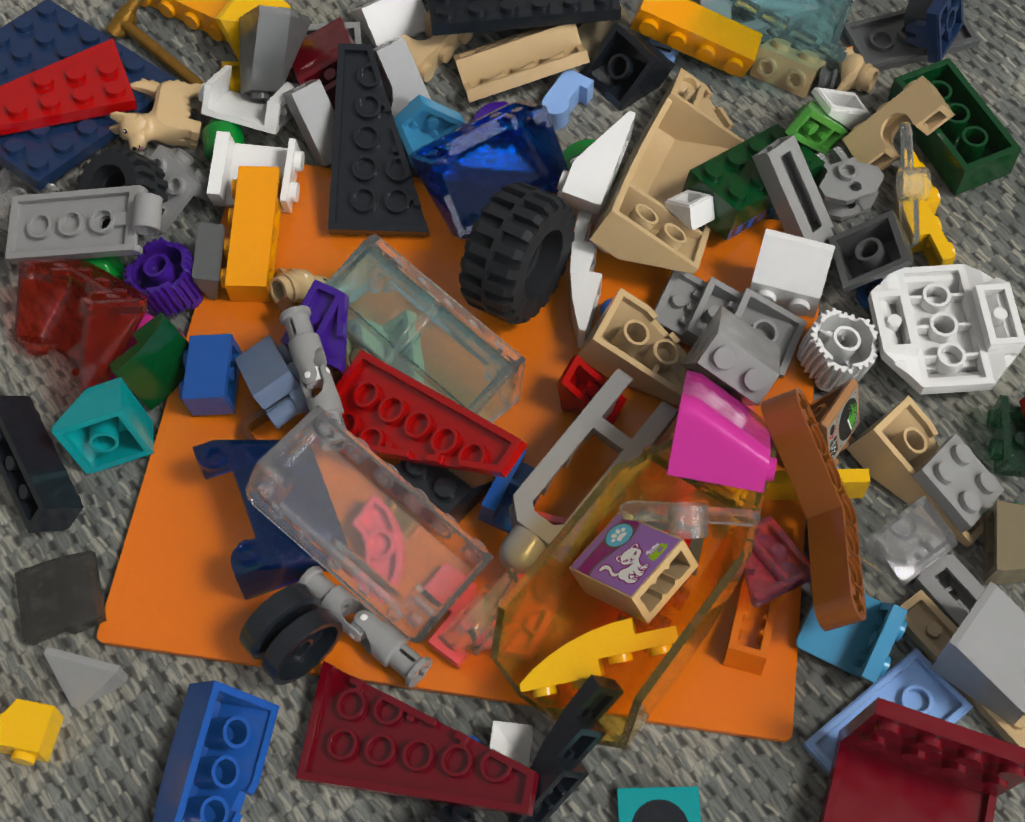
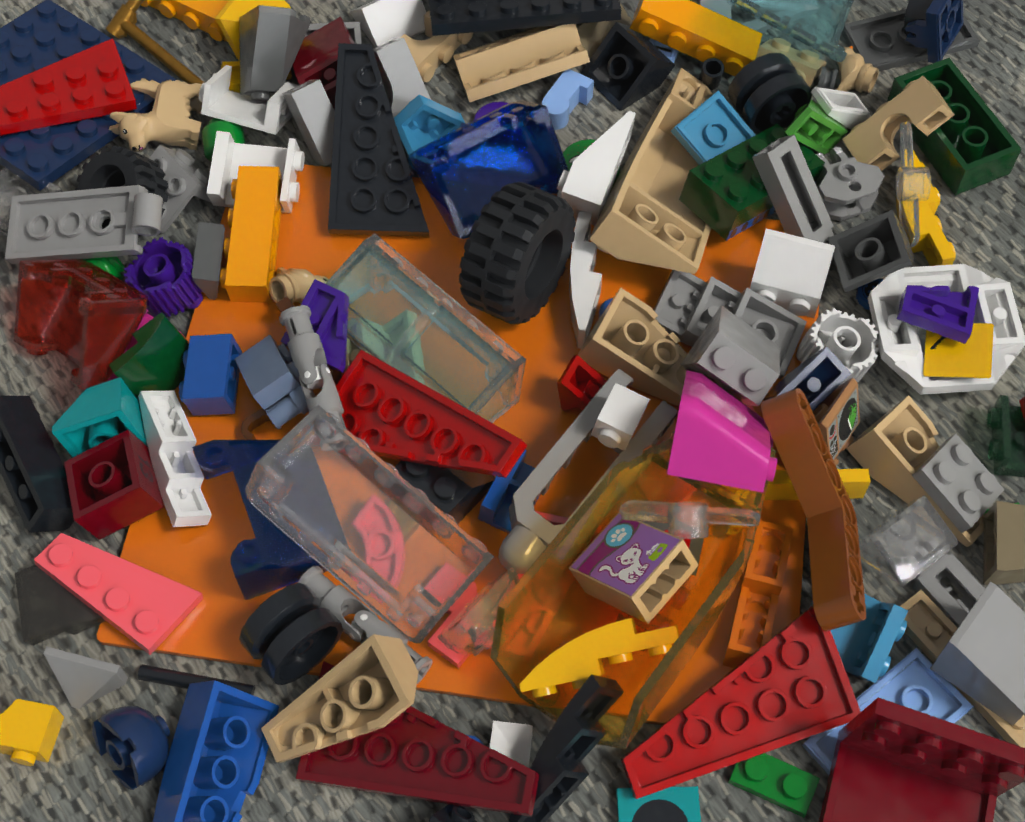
(112, 485): none -> dark red brick
(124, 594): none -> coral wing
(133, 738): none -> dark blue cylinder
(173, 459): none -> white slope
(183, 679): none -> black bar
(348, 701): none -> tan wedge
(619, 417): none -> white brick
(692, 208): white slope -> none
(711, 73): none -> black hinge
(711, 129): none -> dark azure tile
(766, 702): none -> red wing
(768, 92): none -> black wheel
(774, 564): clear pink wing -> none
(776, 782): none -> green plate
(815, 377): none -> dark blue slope
(940, 310): none -> dark purple wing
(954, 359): none -> yellow sticker

